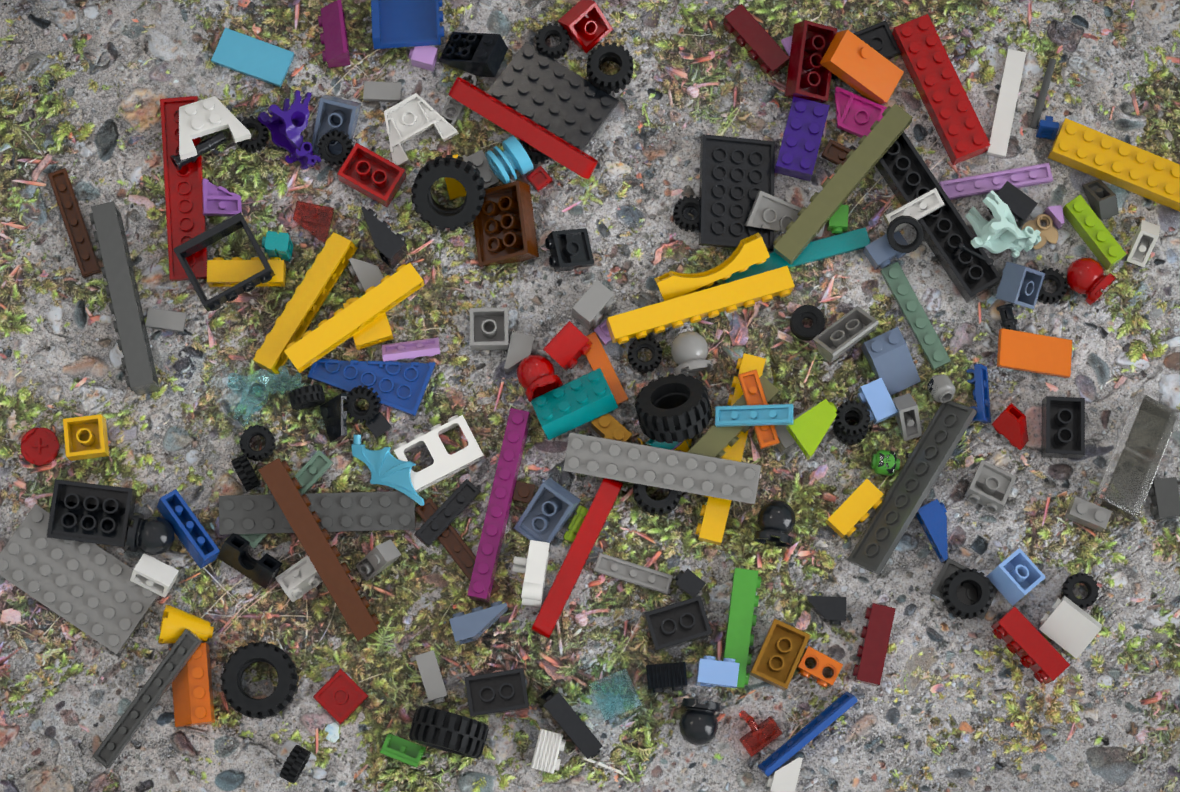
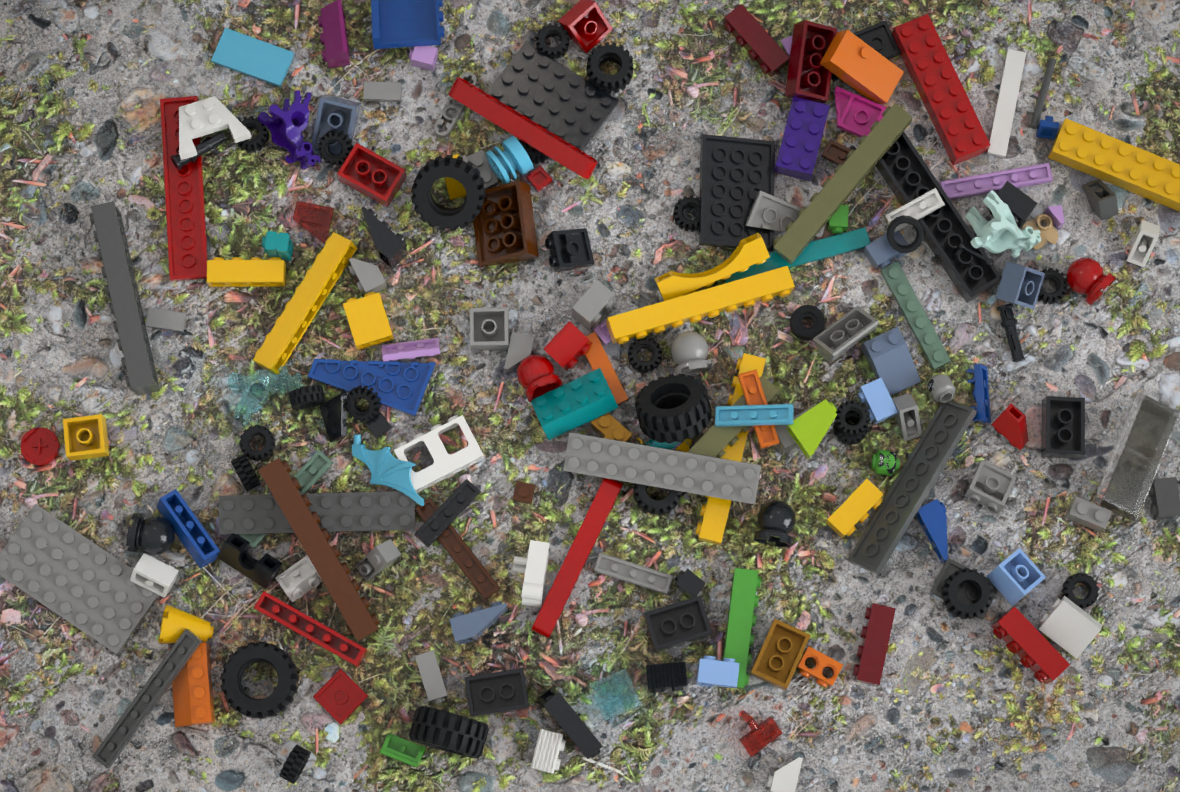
(74, 223): reddish brown tile -> none
(91, 513): black slope -> none
(210, 237): black window -> none
(219, 201): medium lavender wing -> none
(310, 629): none -> red brick
(354, 317): yellow brick -> none
(409, 120): white wing -> none
(475, 53): black slope -> none
(499, 505): magenta brick -> none
(547, 512): sand blue slope -> none
(575, 524): lime axle -> none
(698, 722): black tile -> none
(807, 733): blue tile -> none
(828, 608): black slope -> none
(1034, 353): orange tile -> none
(1093, 232): lime brick -> none

